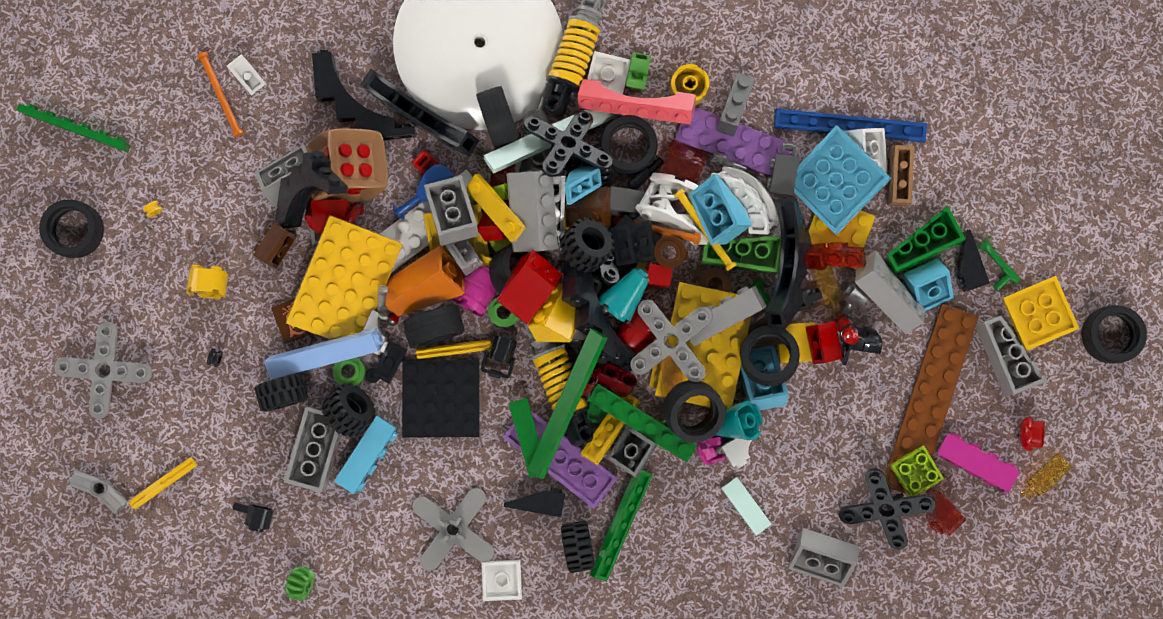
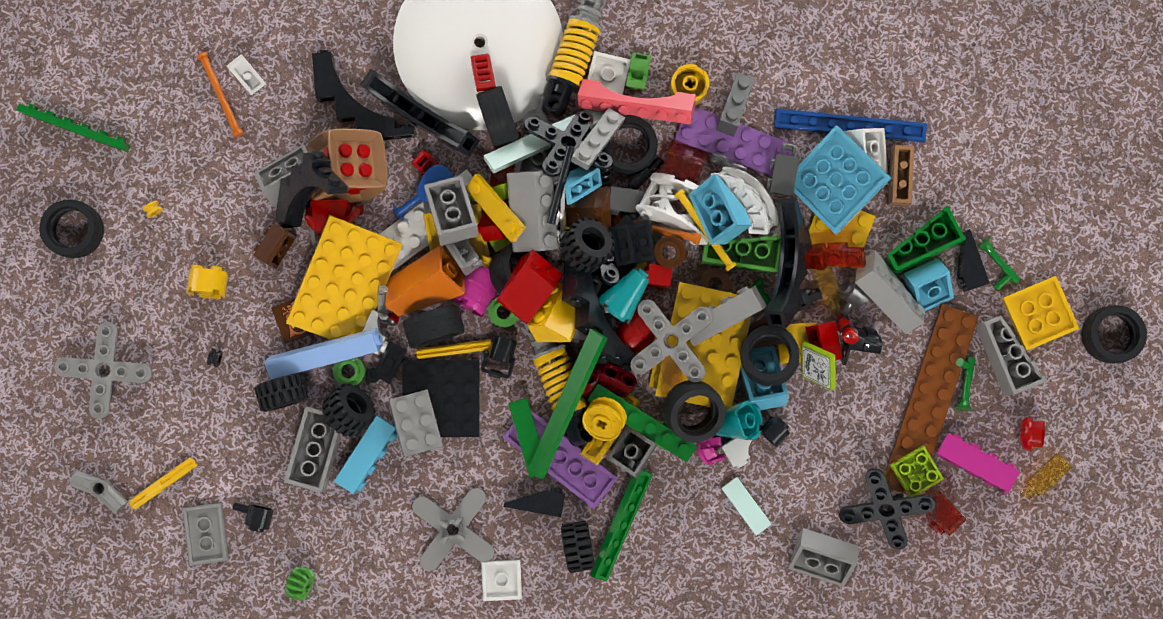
(205, 534): none -> light grey tile
(415, 423): none -> light grey brick
(482, 71): none -> red slope
(560, 185): none -> black bar
(597, 139): none -> light grey plate
(604, 418): none -> yellow wheel
(774, 431): none -> black piece
(818, 366): none -> tile
(968, 365): none -> green piece

